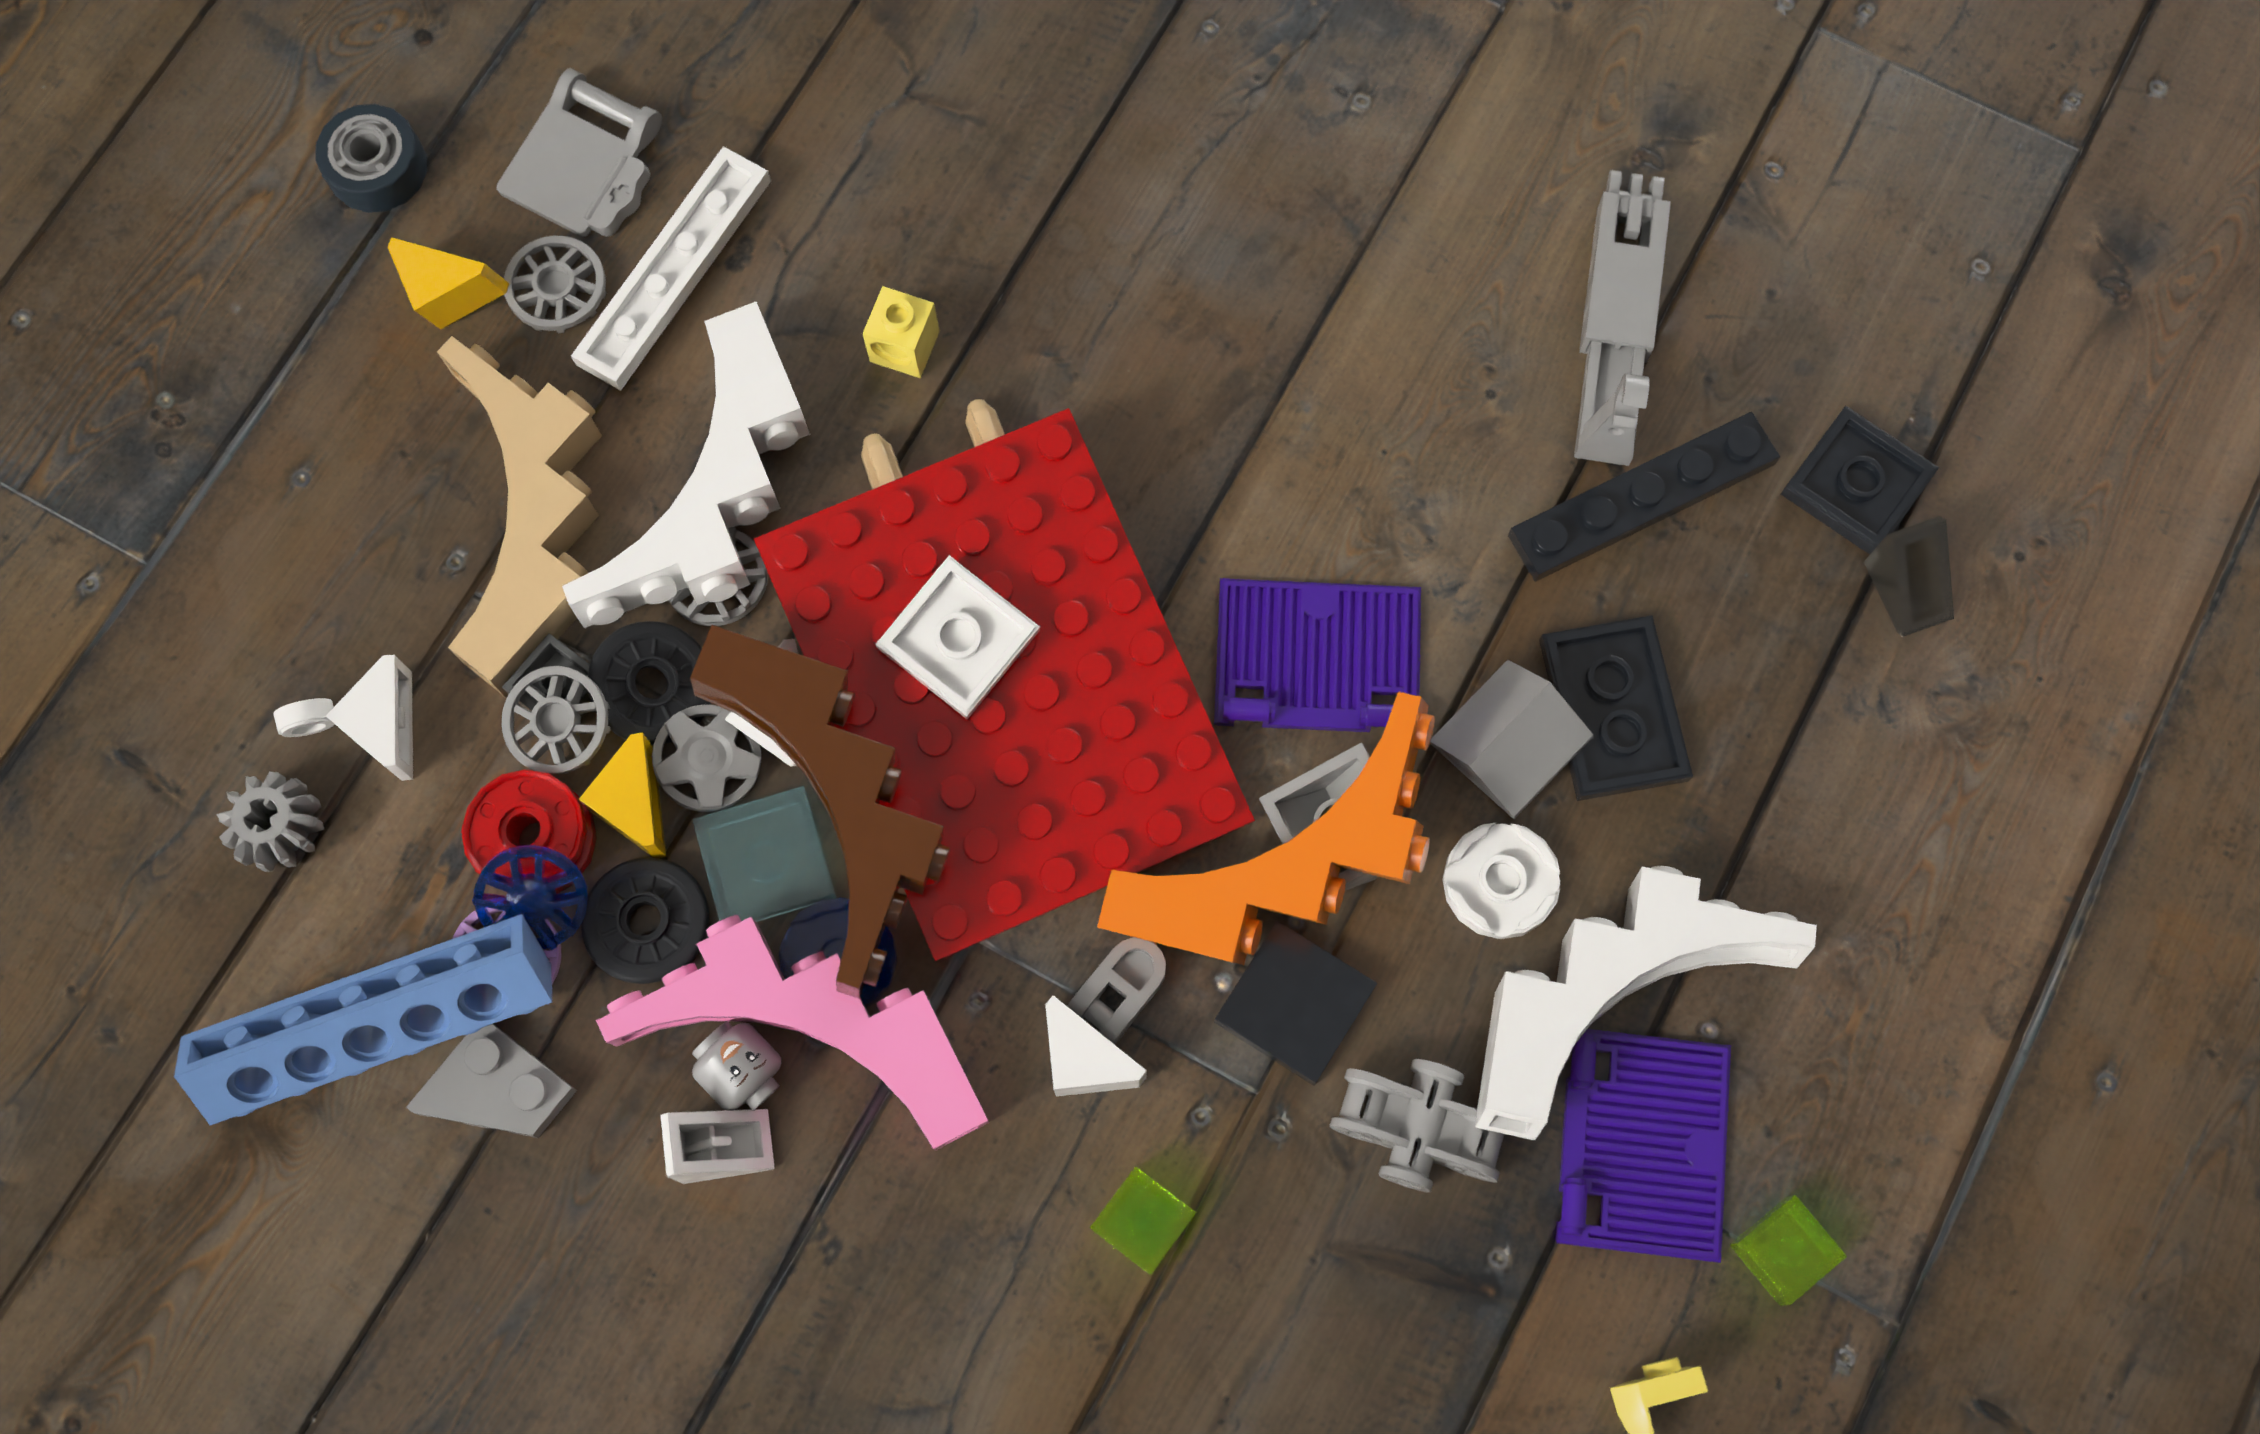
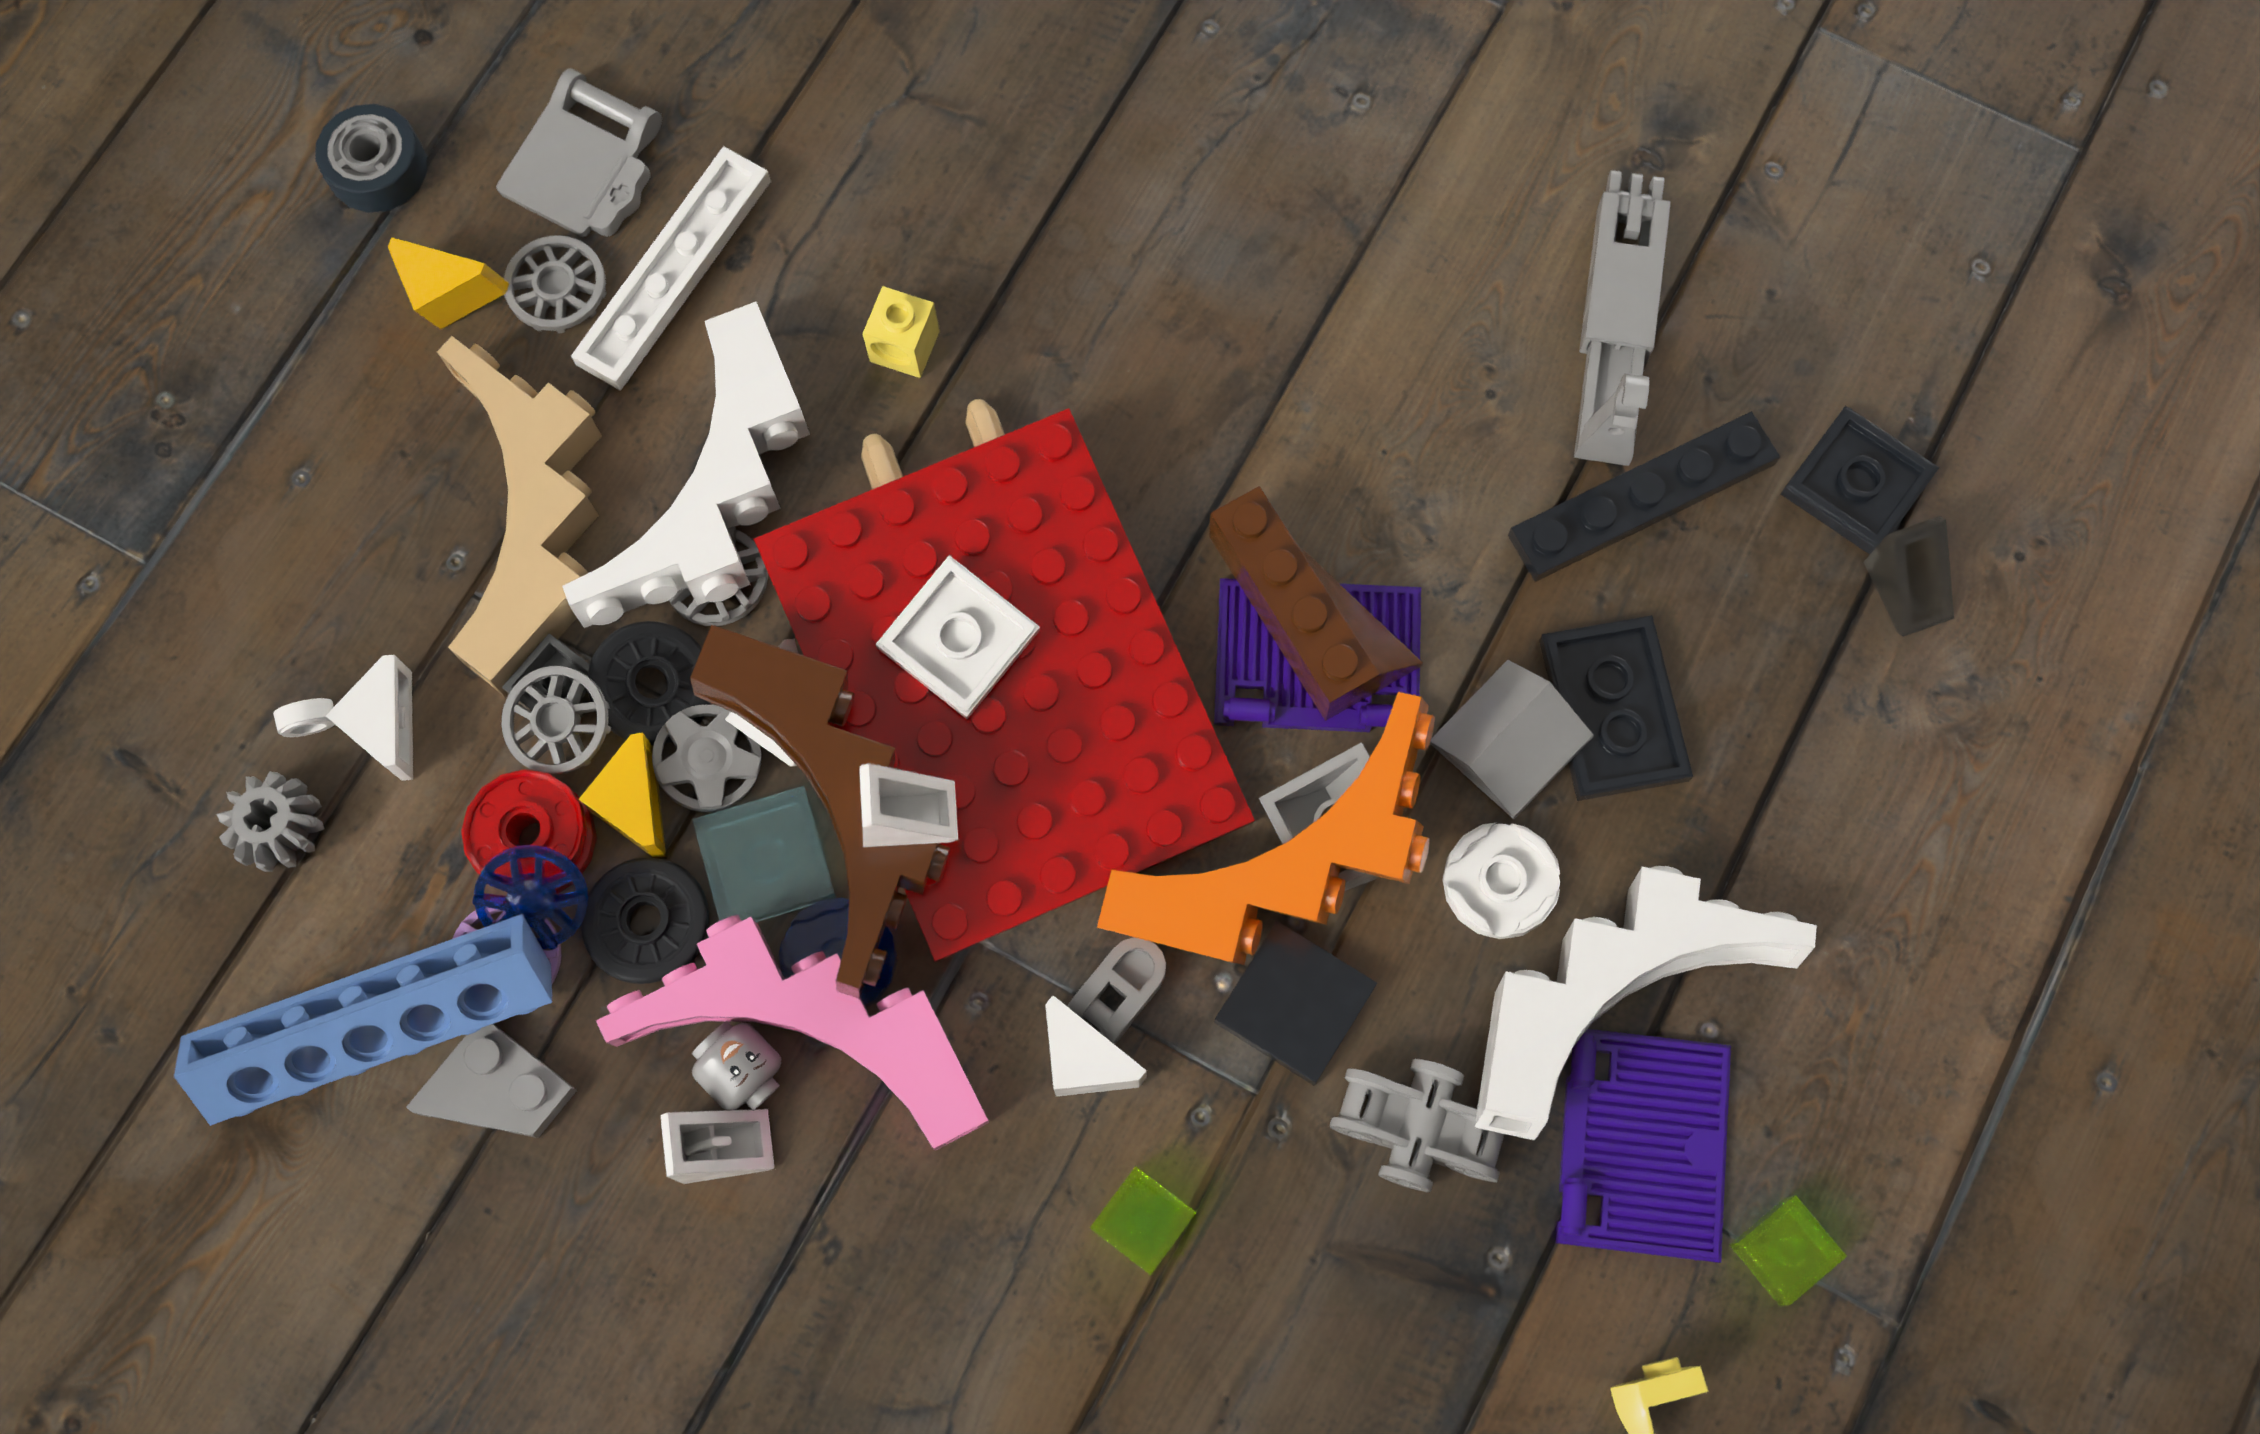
(906, 807): none -> white slope
(1316, 622): none -> reddish brown wedge

